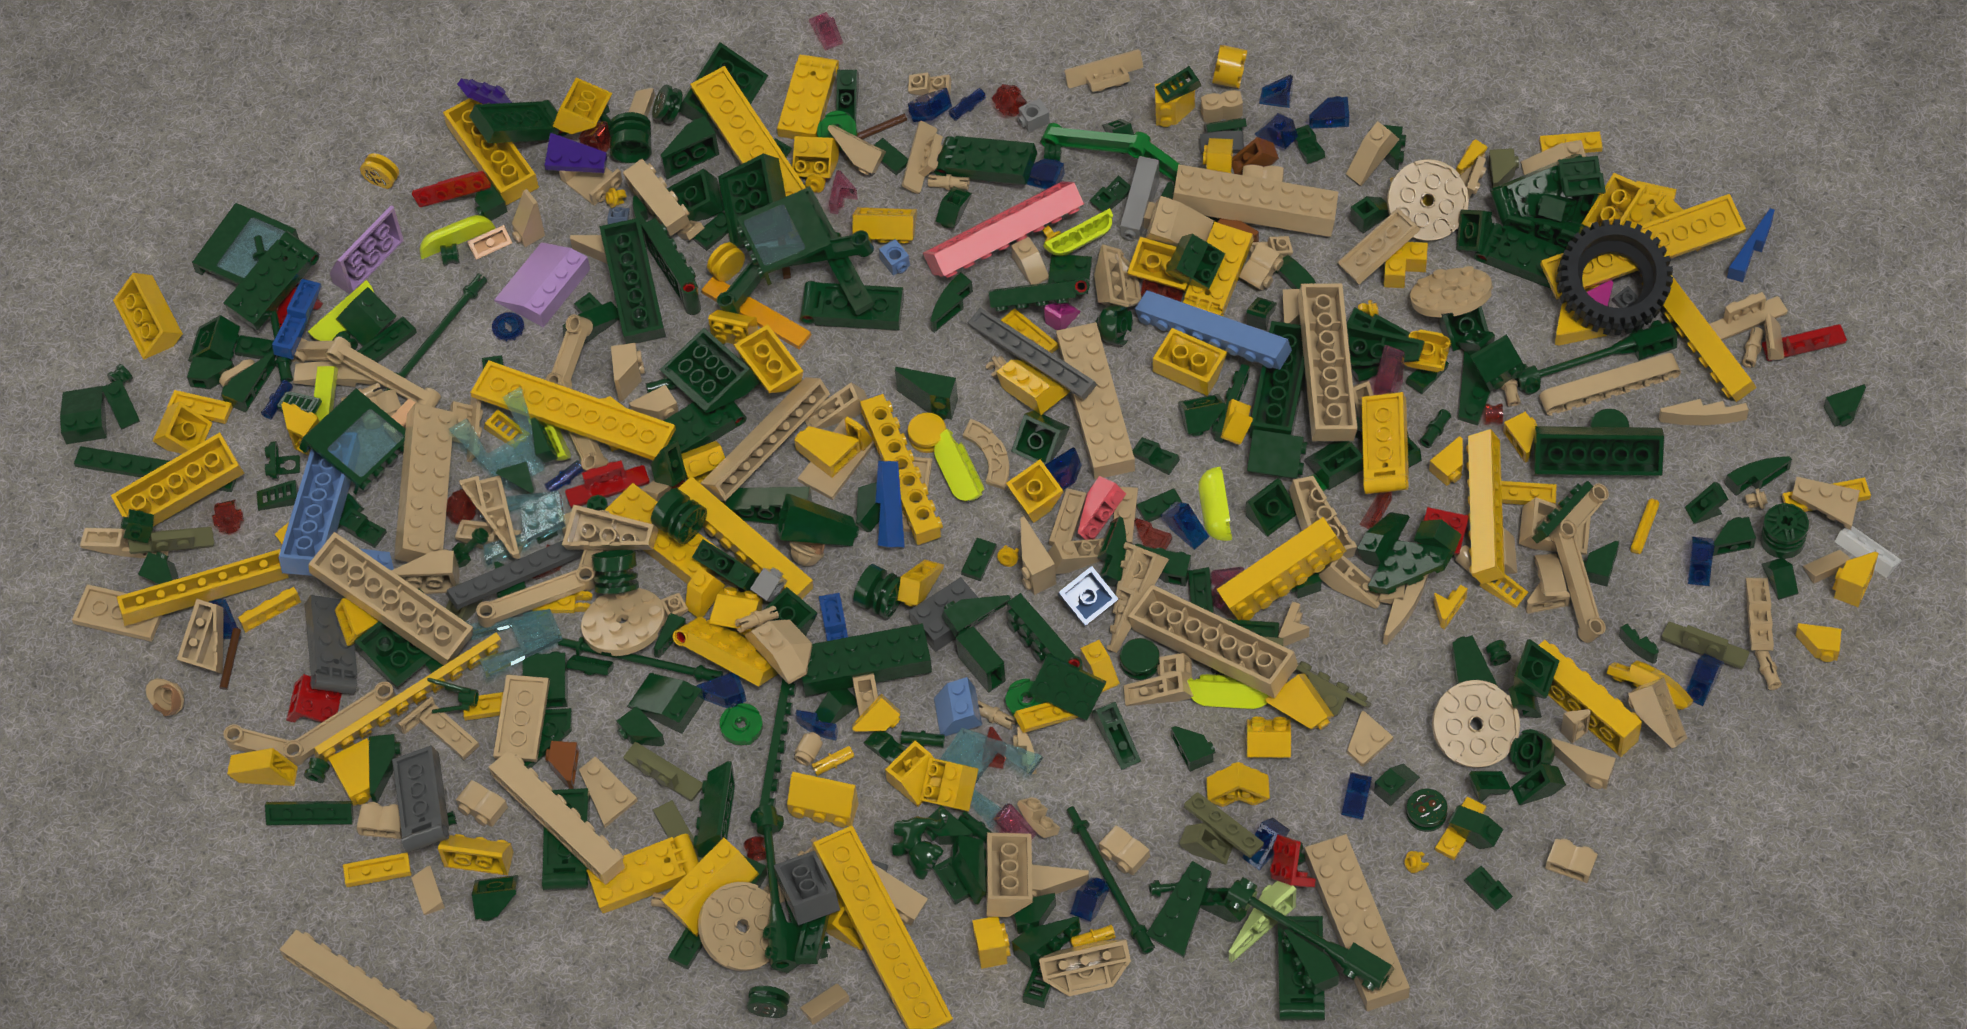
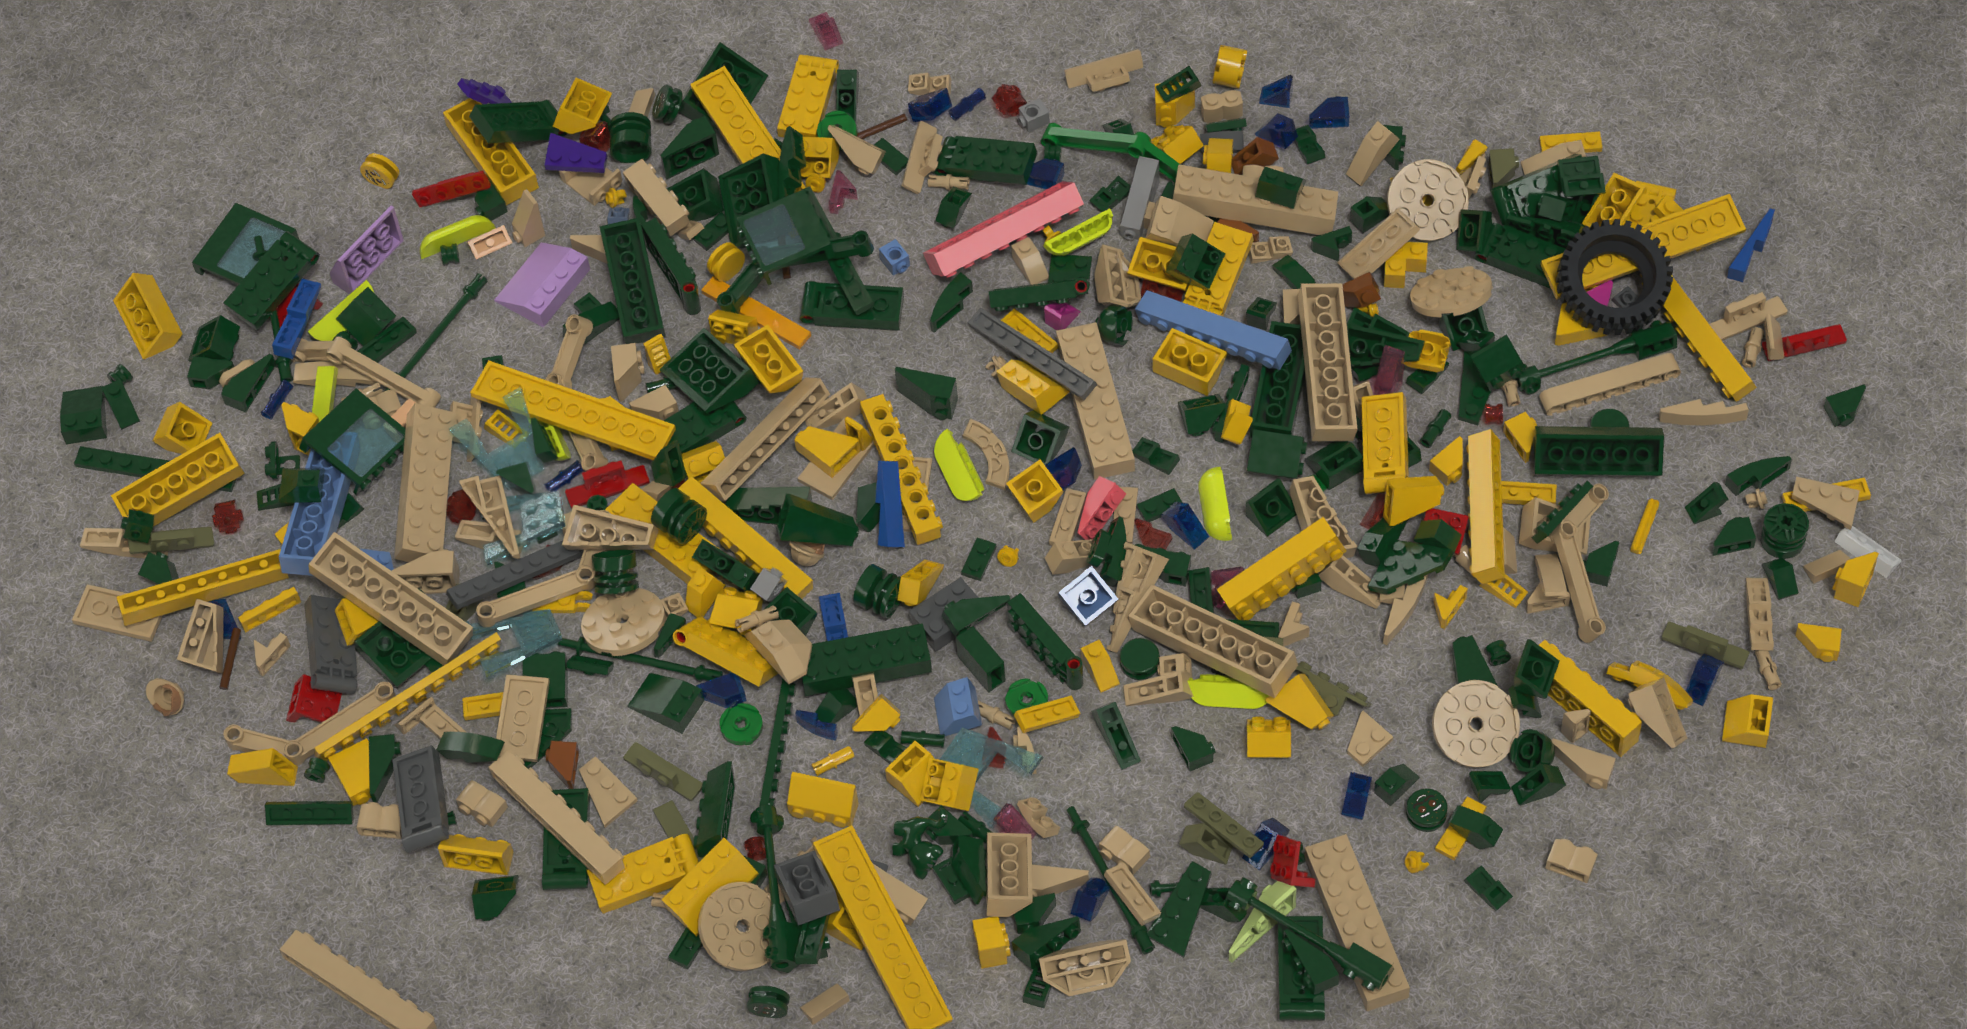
(210, 408): yellow plate -> none
(254, 347): dark green plate -> none
(268, 656): none -> tan slope
(301, 401): dark green slope -> none
(301, 485): none -> dark green slope
(361, 528): dark green slope -> none
(377, 869): yellow plate -> none
(427, 891): tan slope -> none
(462, 551): dark green hinge -> none
(466, 696): dark green plant -> none
(469, 747): none -> dark green slope
(513, 320): clear blue gear -> none
(638, 728): dark green slope -> none
(657, 356): none -> yellow slope
(791, 162): none -> dark green slope
(808, 748): tan brick -> none
(886, 223): yellow slope -> none
(925, 431): yellow head -> none
(1037, 564): tan slope -> none
(1067, 686): dark green plate -> none
(1092, 936): yellow axle -> none
(1098, 548): none -> dark green beam
(1132, 894): none -> tan plate
(1178, 142): none -> yellow slope
(1238, 783): yellow brick -> none
(1261, 266): tan brick -> none
(1279, 187): none -> dark green slope
(1328, 243): none -> dark green slope
(1361, 291): none -> dark orange slope
(1410, 497): none -> yellow slope
(1642, 647): dark green slope -> none
(1700, 561): clear blue slope -> none
(1748, 720): none -> yellow slope

